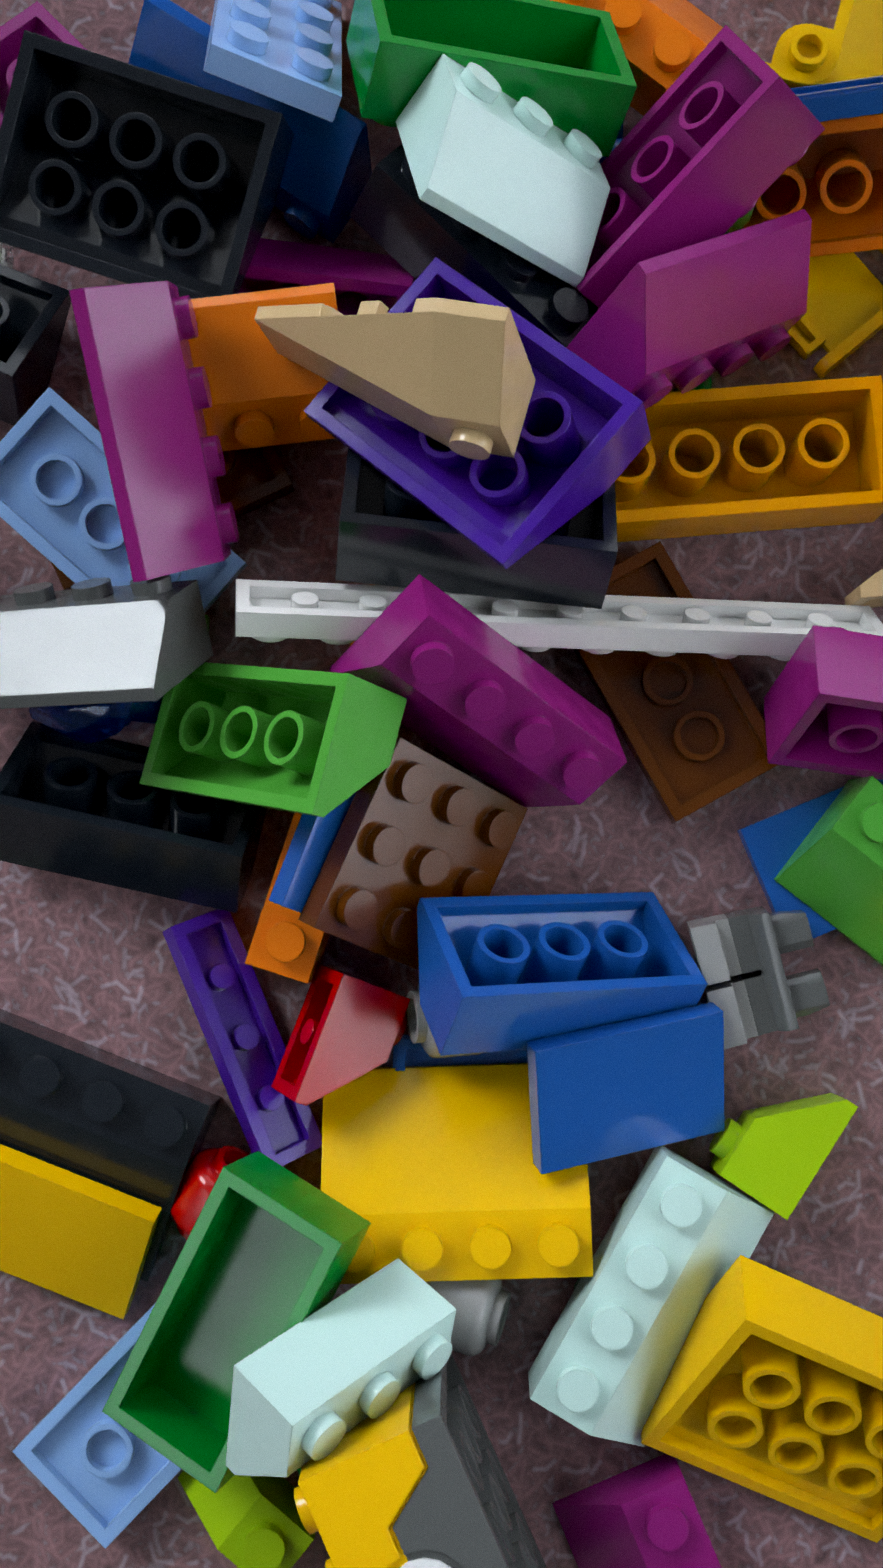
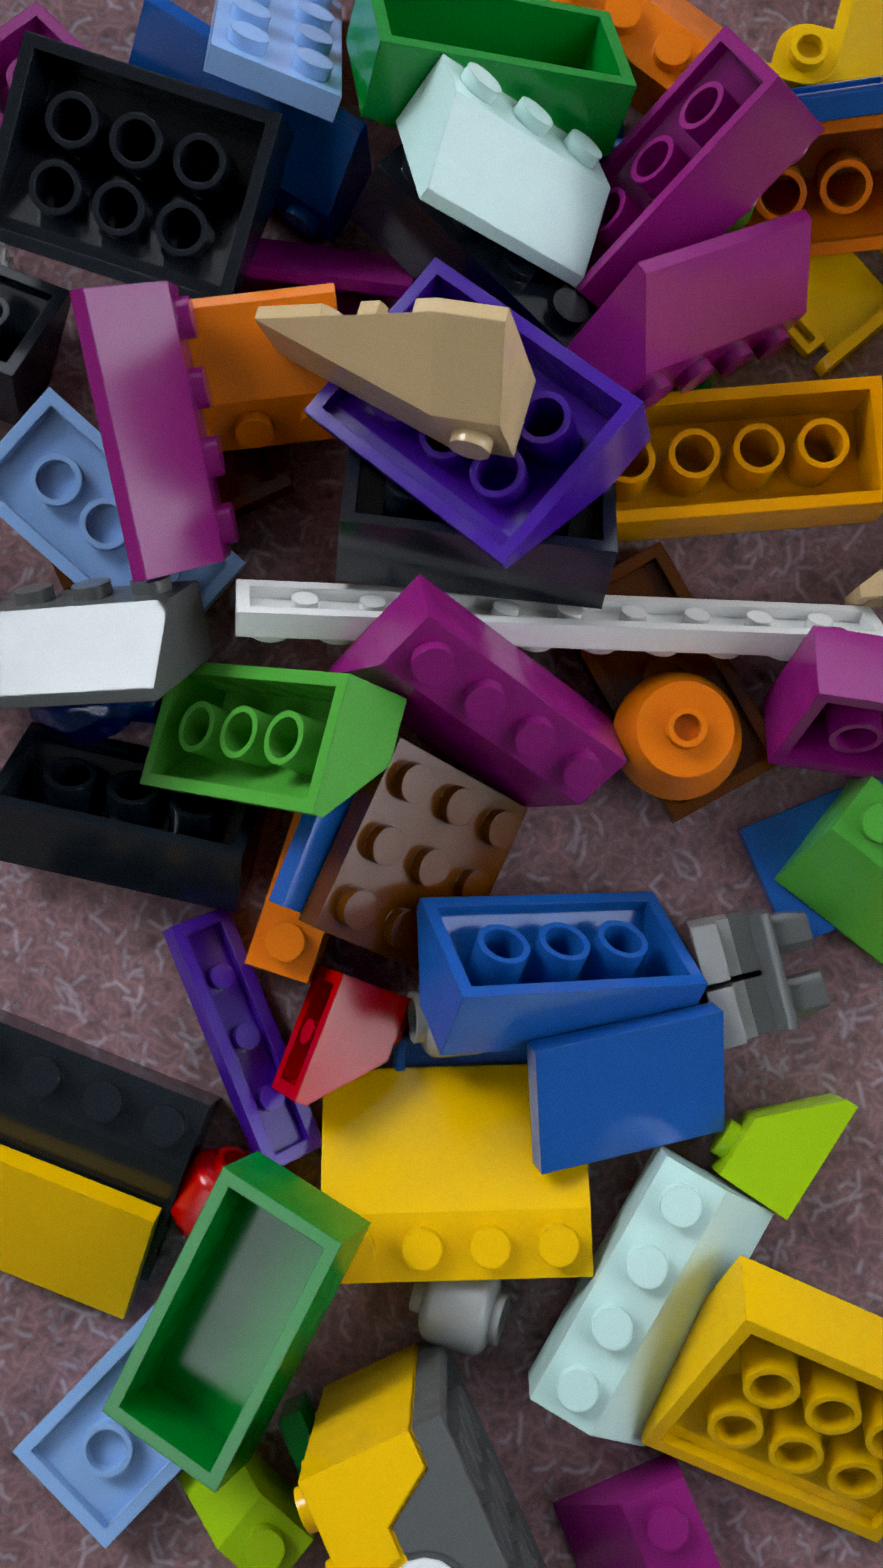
(335, 1371): light aqua slope -> none
(678, 735): none -> orange cone

